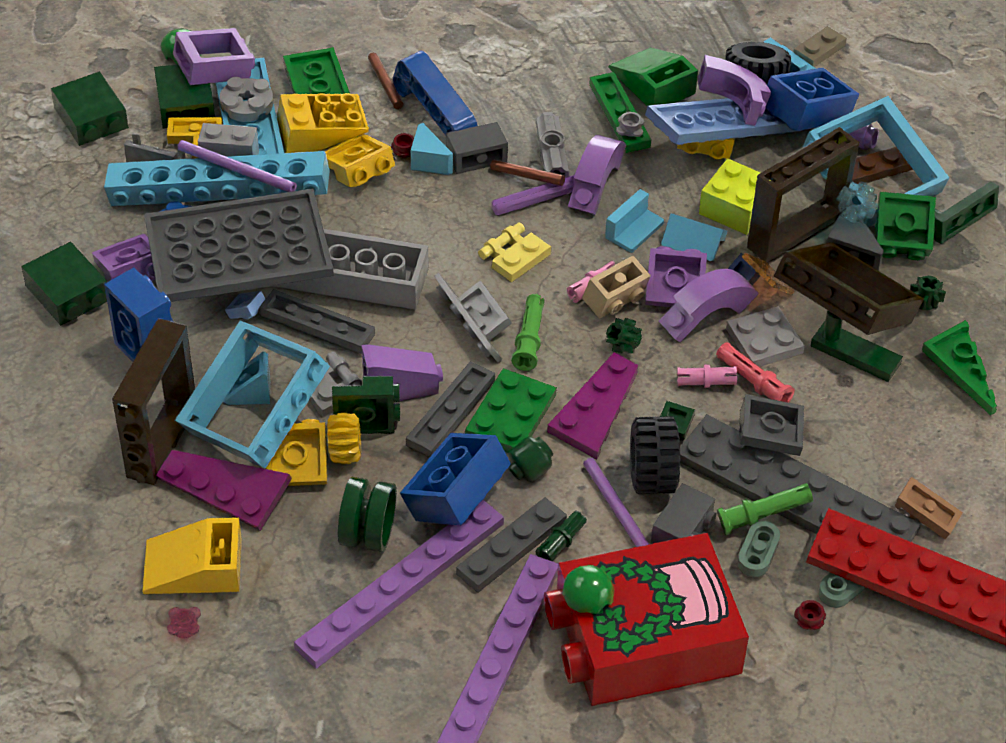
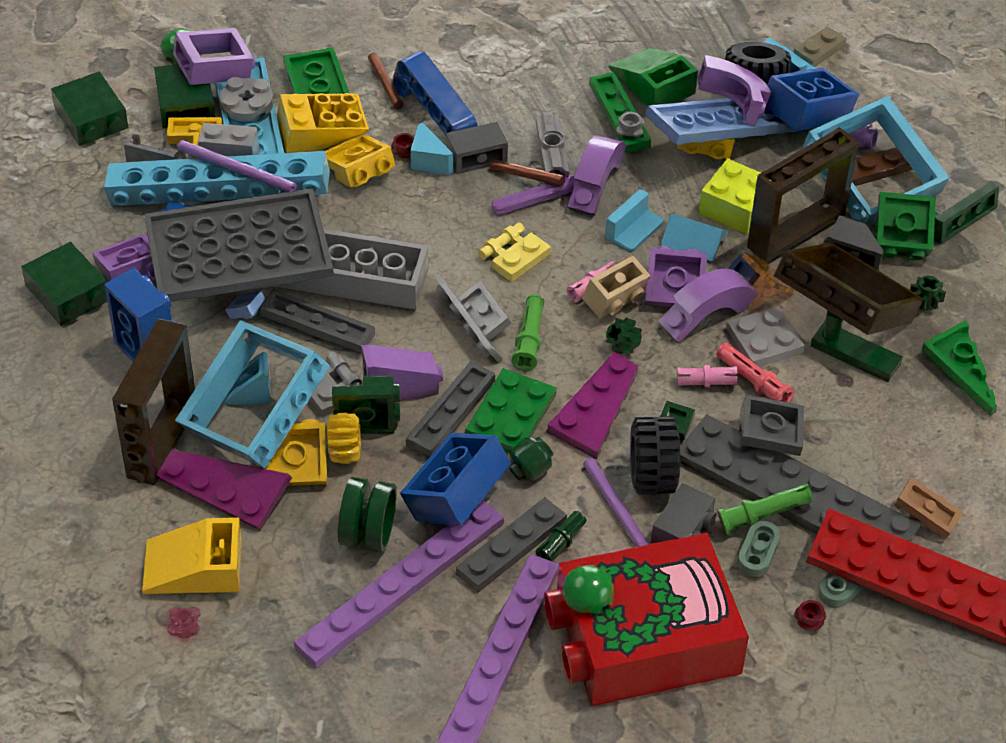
(857, 212): clear light blue brick -> none

